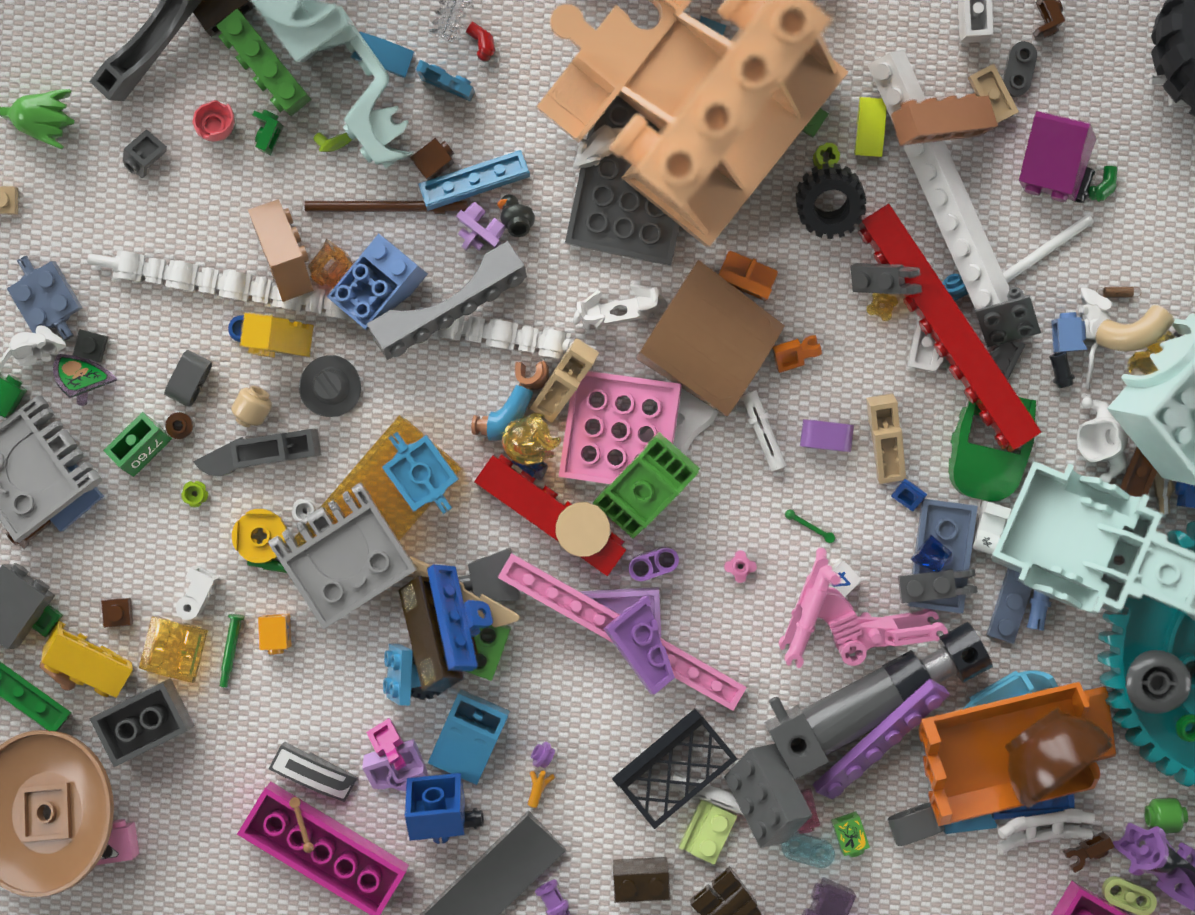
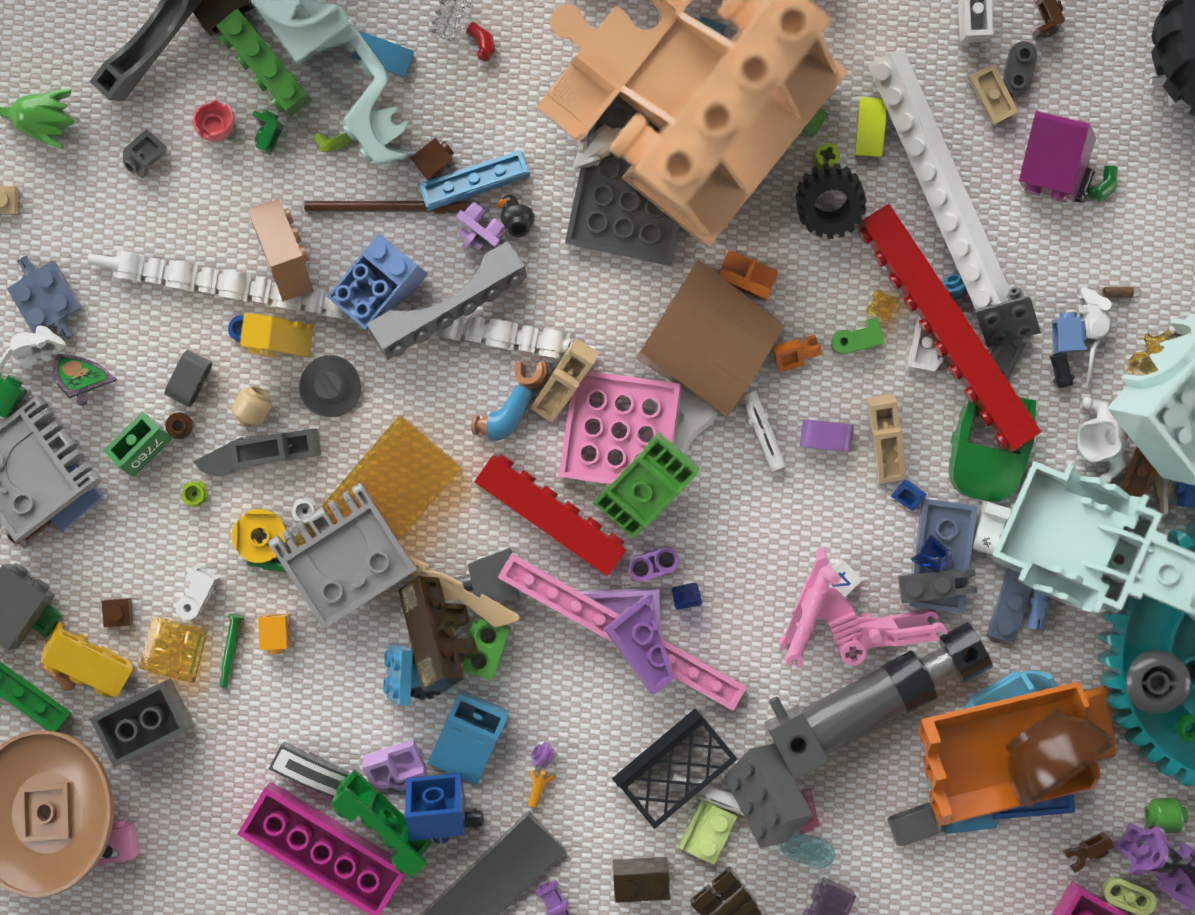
(90, 345): pearl dark grey plate -> none
(295, 803): medium nougat hinge -> none
(329, 265): clear orange window -> none
(360, 798): none -> green piece
(385, 741): plate -> none
(420, 473): dark azure plate -> none
(439, 78): dark azure wing -> none
(456, 619): blue plate -> none
(529, 440): clear yellow hair -> none
(536, 471): clear blue slope -> none
(582, 529): tan tile -> none
(639, 307): white piece -> none
(686, 596): none -> clear blue slope
(740, 574): bright pink plate -> none
(828, 537): green hinge -> none
(847, 341): none -> bright green leg
(850, 834): bright green brick -> none
(881, 739): medium lavender plate -> none
(883, 278): dark grey hinge -> none
(943, 119): nougat brick -> none
(1048, 247): white bar -> none
(1058, 828): white piece -> none
(1135, 335): tan cylinder -> none

